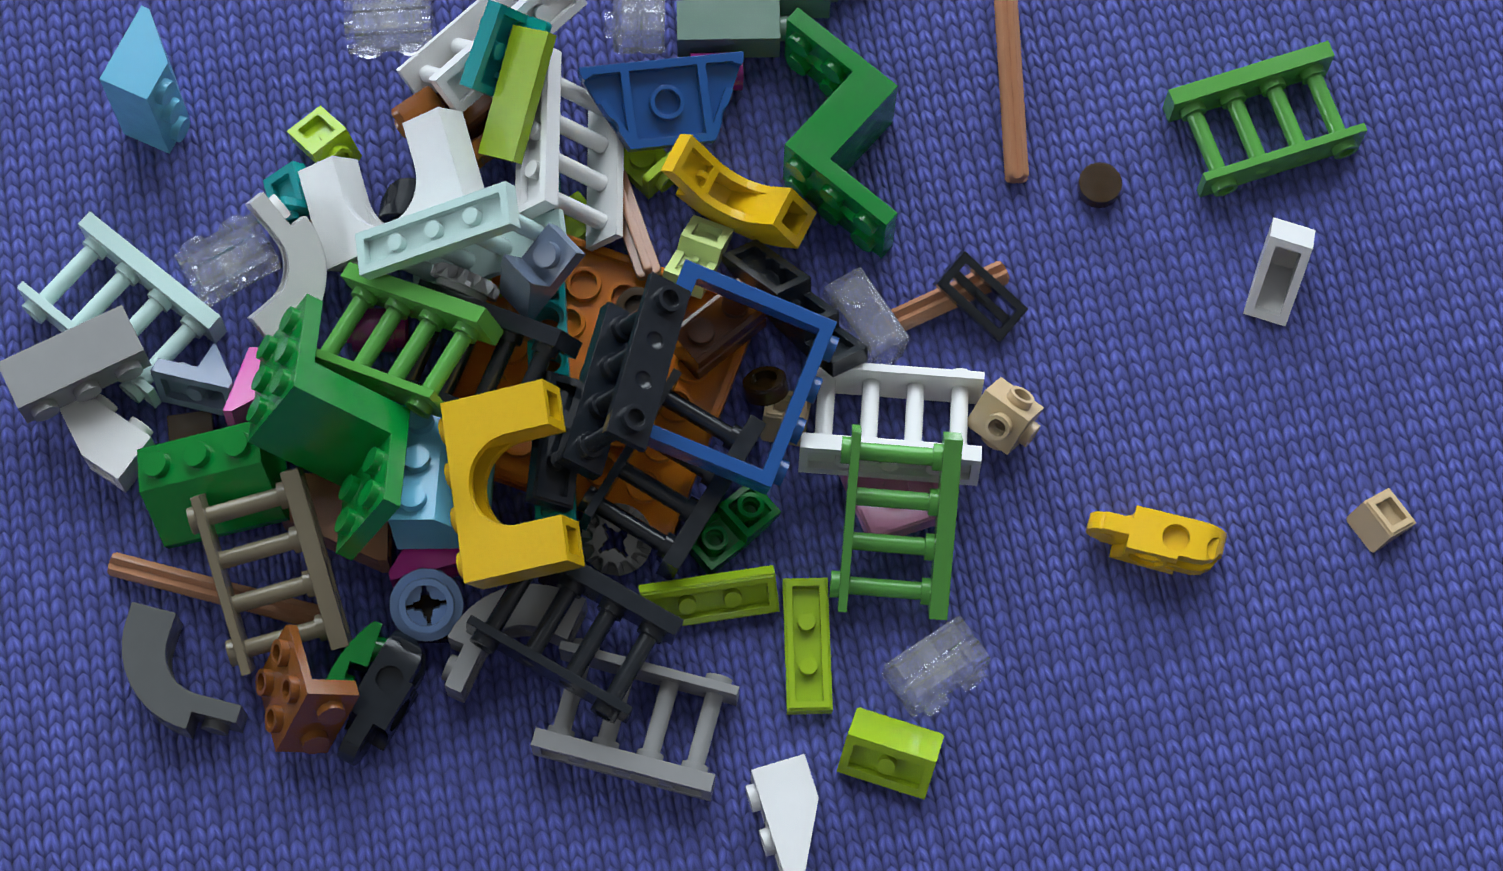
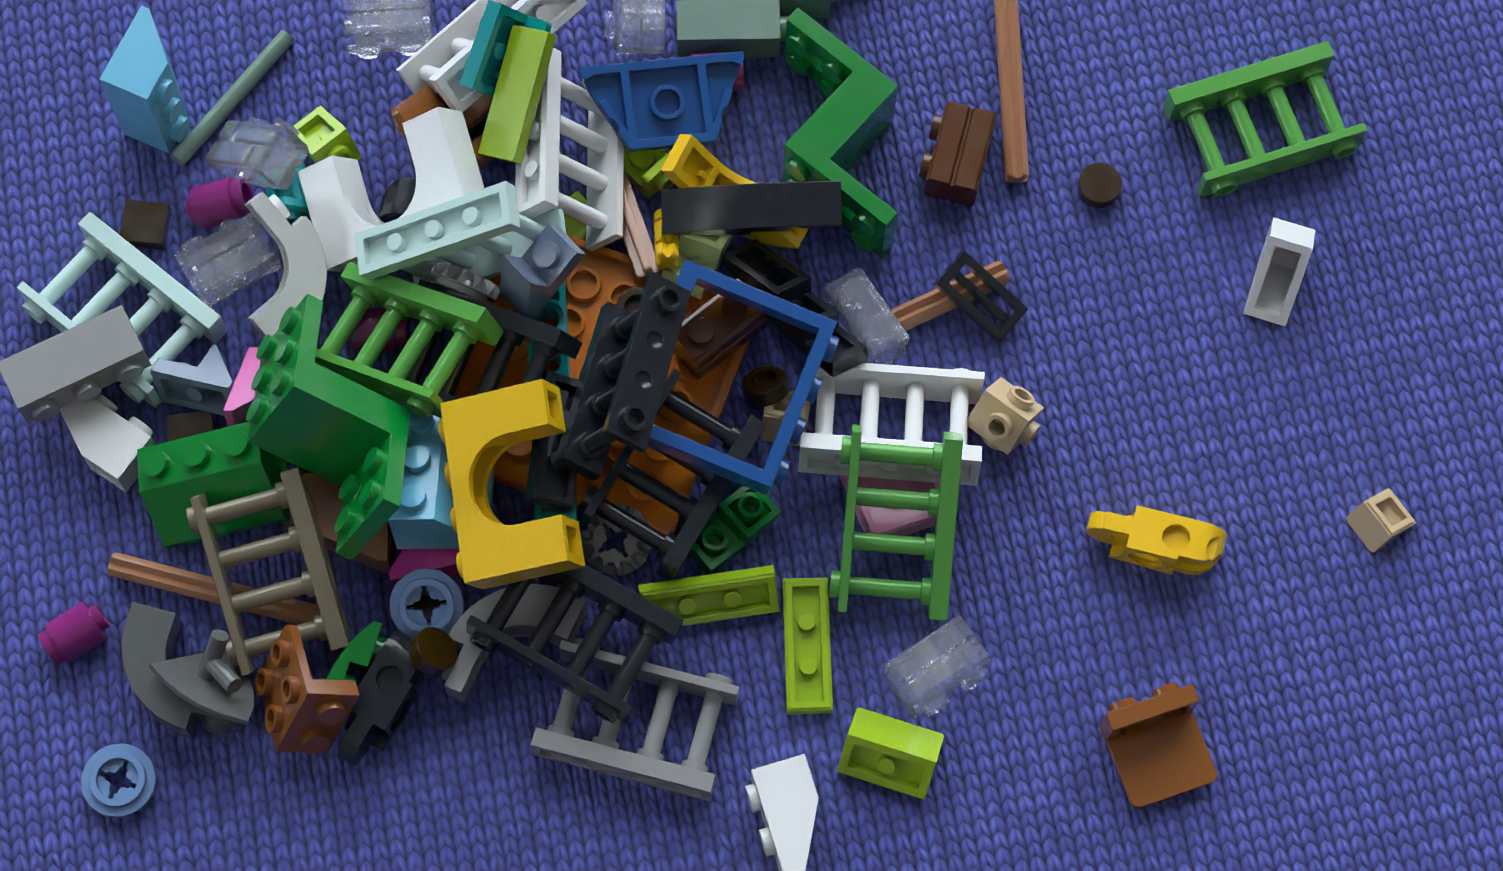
(74, 632): none -> magenta brick
(112, 761): none -> medium blue gear
(145, 223): none -> dark brown tile
(210, 681): none -> dark grey shield
(218, 201): none -> magenta brick
(232, 98): none -> sand green bar
(258, 152): none -> clear brick
(432, 651): none -> dark brown tile
(665, 245): none -> yellow axle
(751, 208): none -> black slope
(959, 153): none -> reddish brown brick
(1158, 745): none -> dark orange bracket

